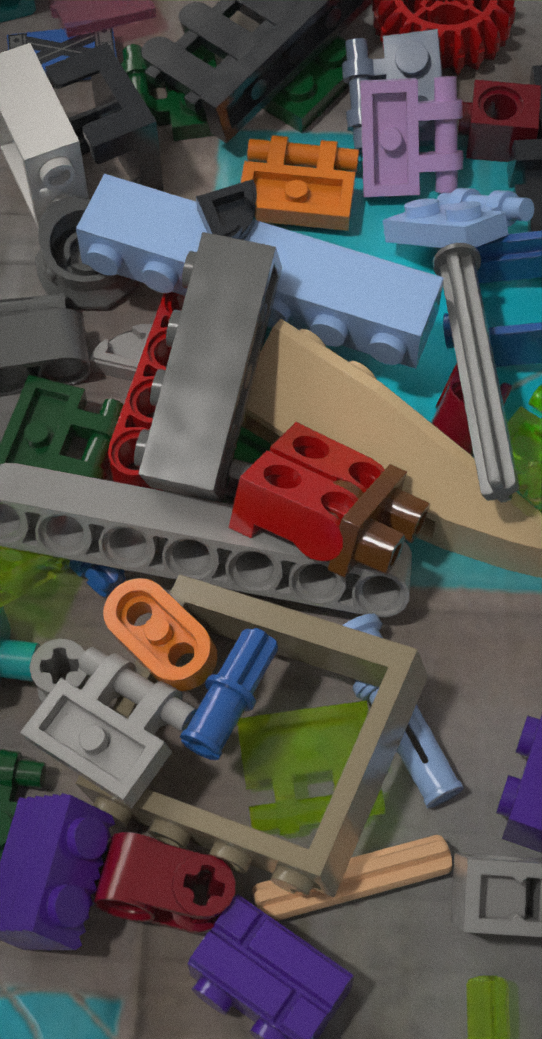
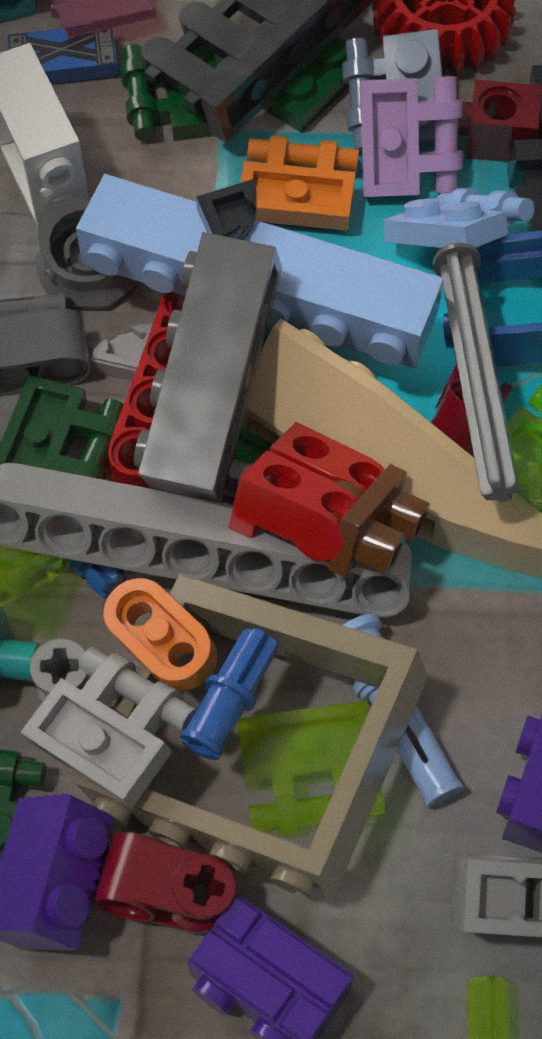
(119, 122): black panel -> none
(363, 877): light nougat axle -> none

